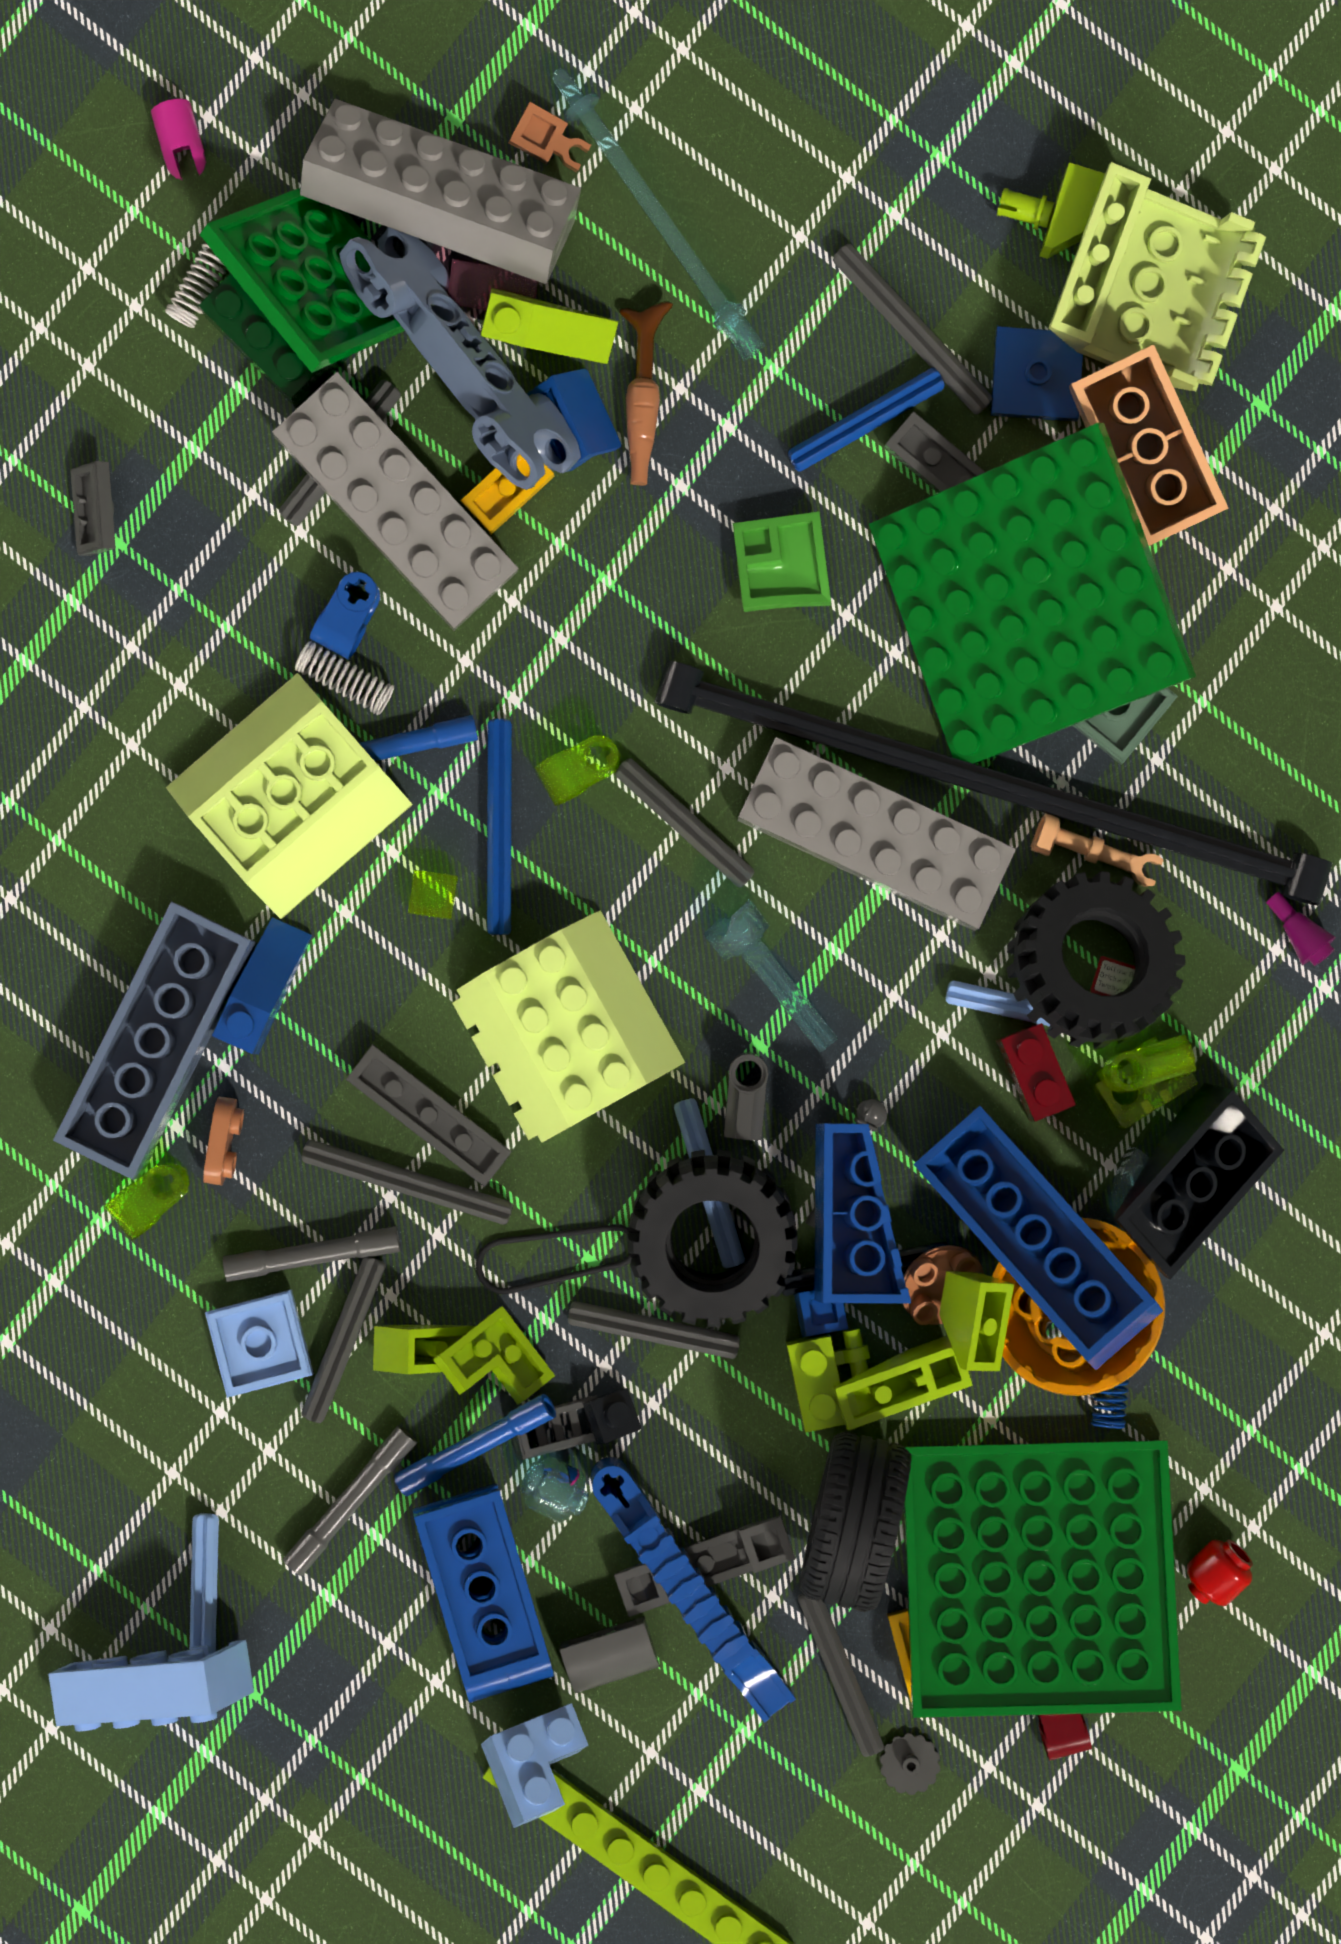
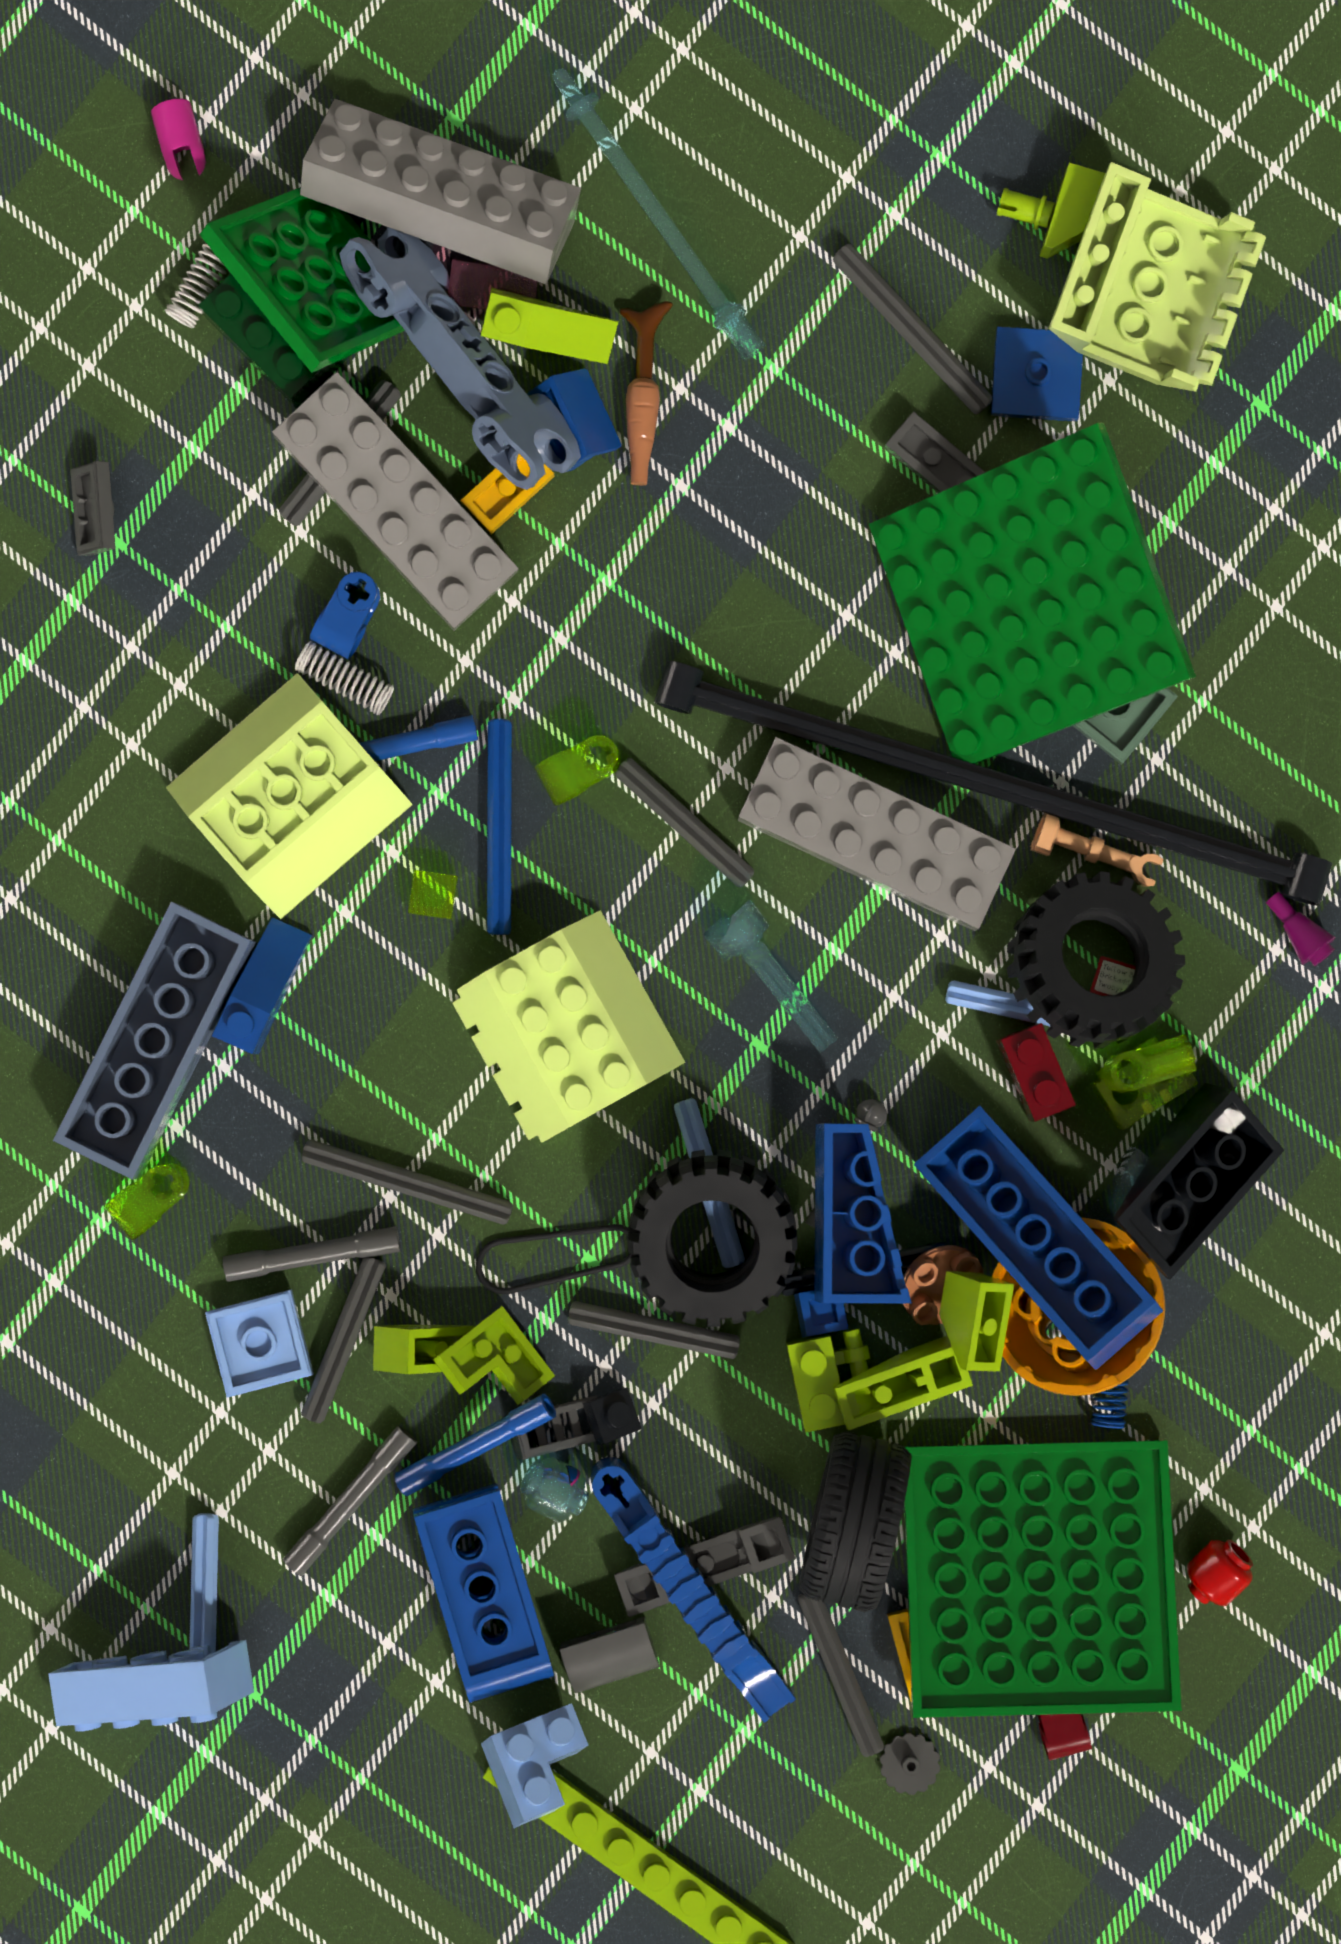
(219, 1159): nougat plate -> none
(429, 1115): dark grey plate -> none
(541, 136): nougat plate -> none
(745, 1102): dark grey piece -> none
(782, 562): bright green plate -> none
(866, 419): blue axle -> none
(1151, 442): light nougat brick -> none

